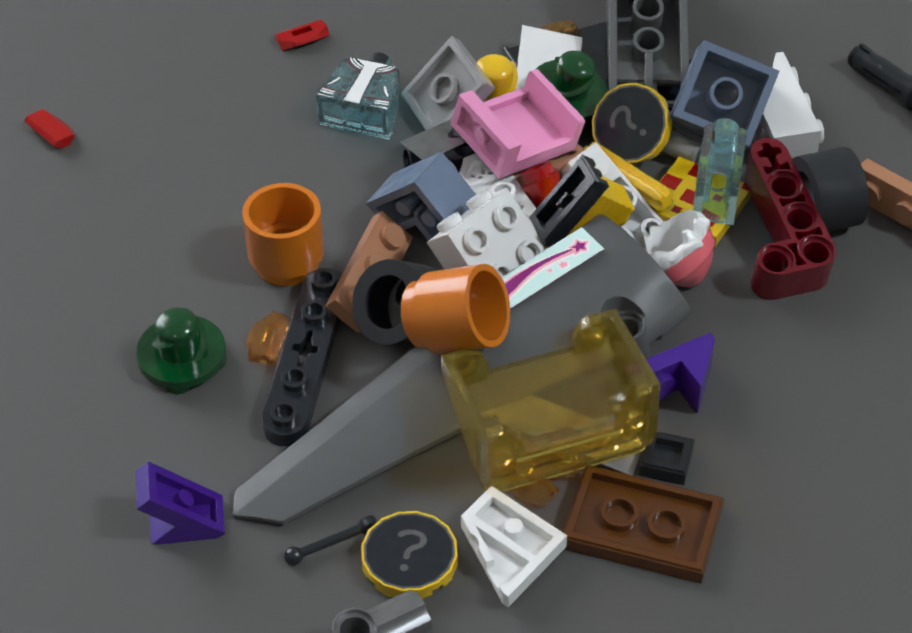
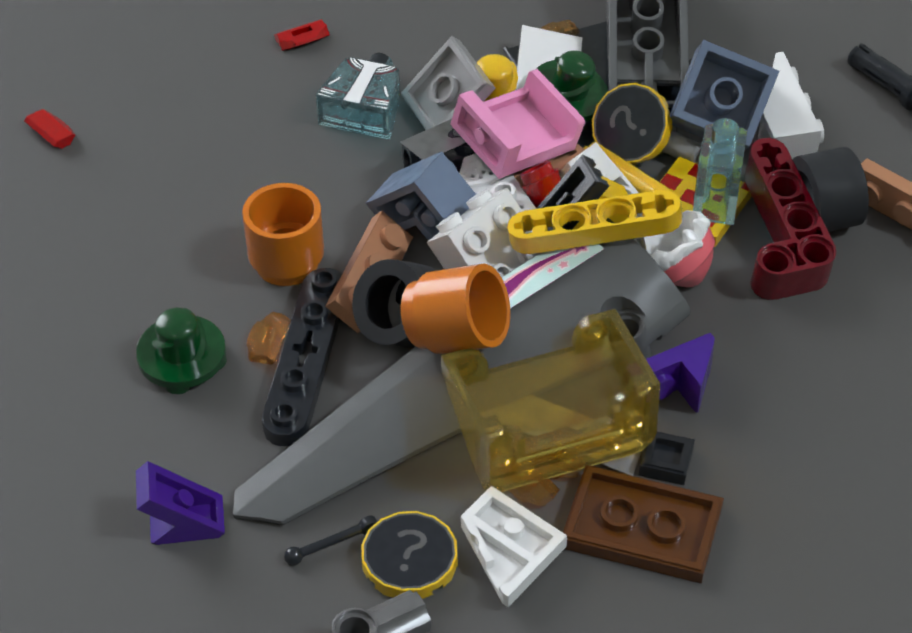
(595, 227): none -> yellow beam

